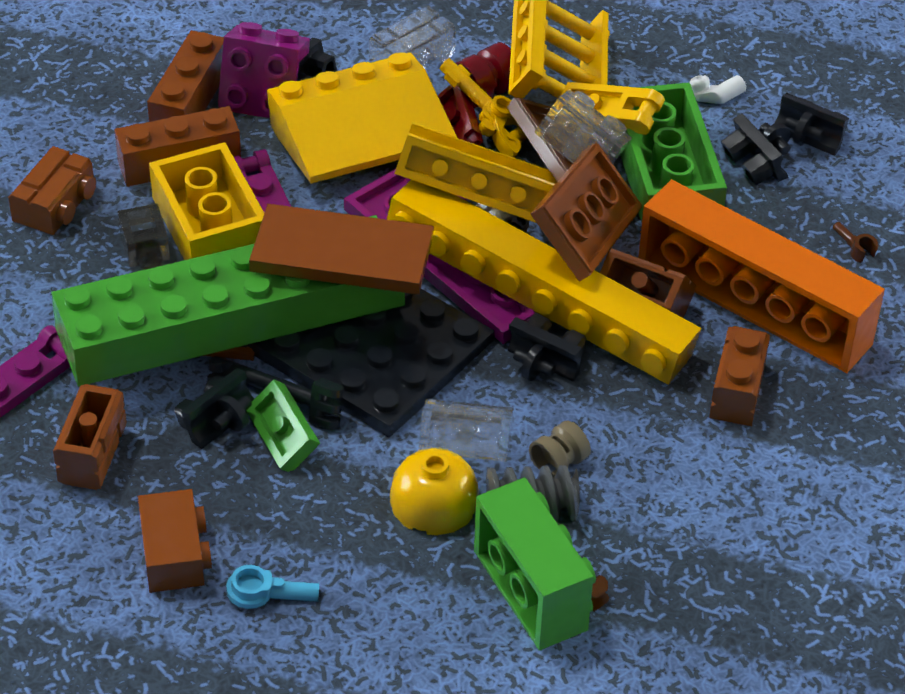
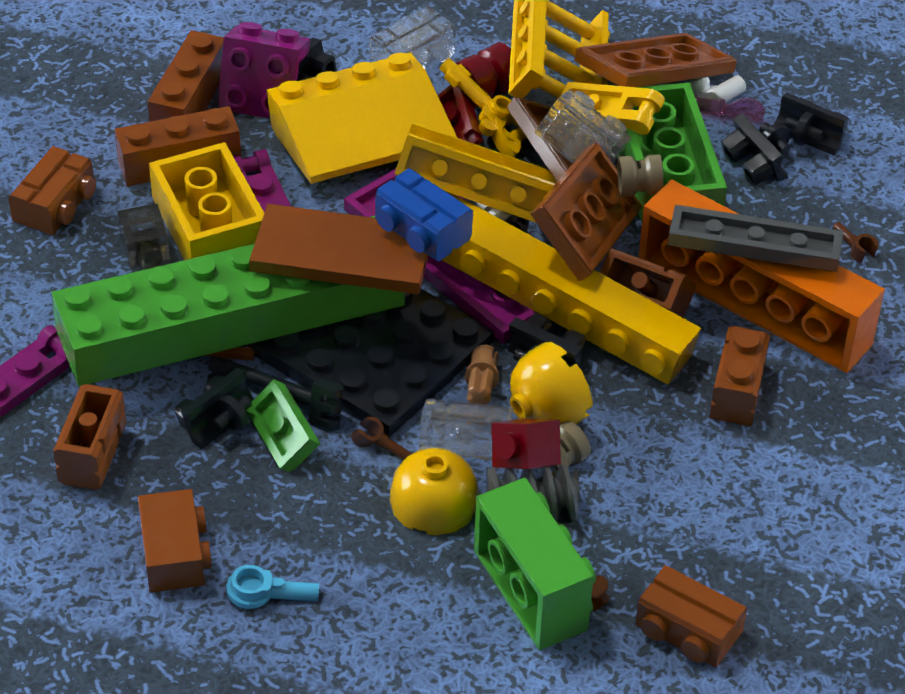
(376, 431): none -> reddish brown hand
(423, 214): none -> blue brick
(482, 374): none -> medium nougat axle
(526, 443): none -> dark red brick
(548, 388): none -> yellow cylinder
(639, 175): none -> dark tan wheel
(655, 60): none -> dark orange tile
(690, 616): none -> dark orange brick
(749, 107): none -> clear pink piece
(755, 238): none -> dark grey plate

